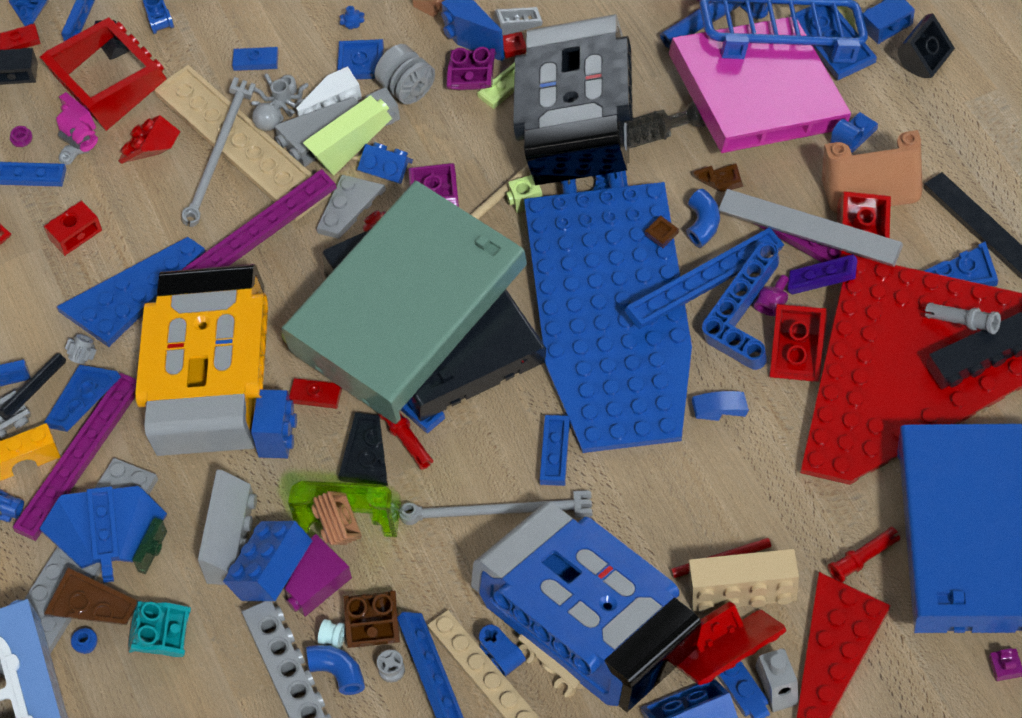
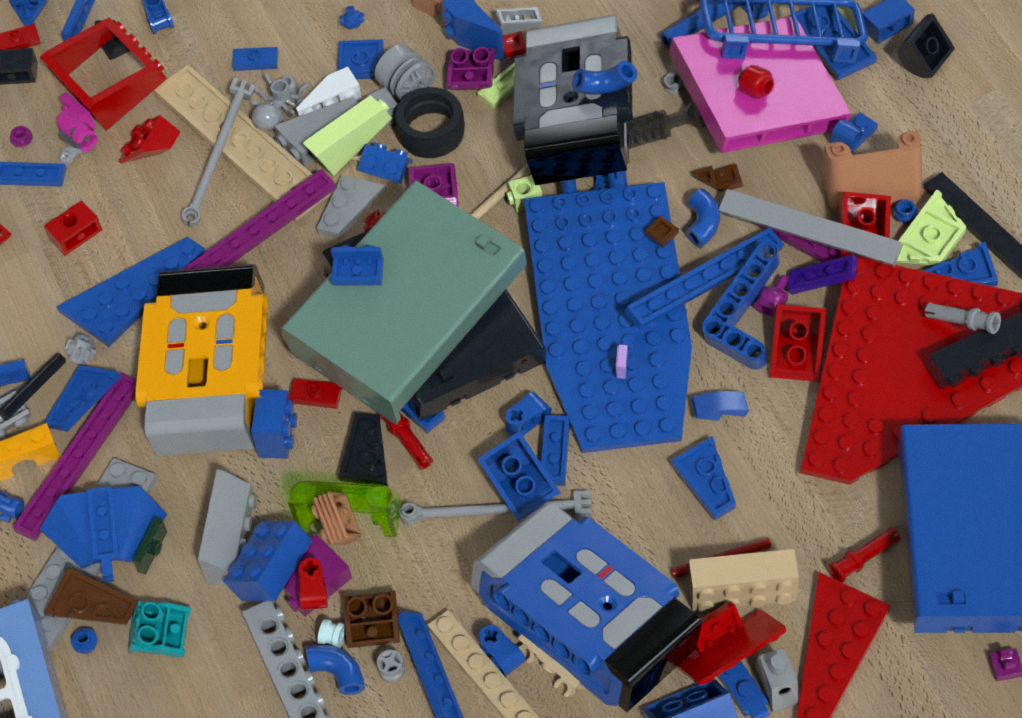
(312, 587): none -> red piece
(357, 265): none -> blue bracket
(423, 102): none -> black tyre
(518, 476): none -> blue slope
(526, 414): none -> blue piece
(605, 80): none -> blue cylinder
(621, 361): none -> lavender tile
(674, 88): none -> light grey bush
(705, 477): none -> blue wing
(756, 81): none -> red head
(905, 206): none -> blue plate
(931, 234): none -> yellowish green wing

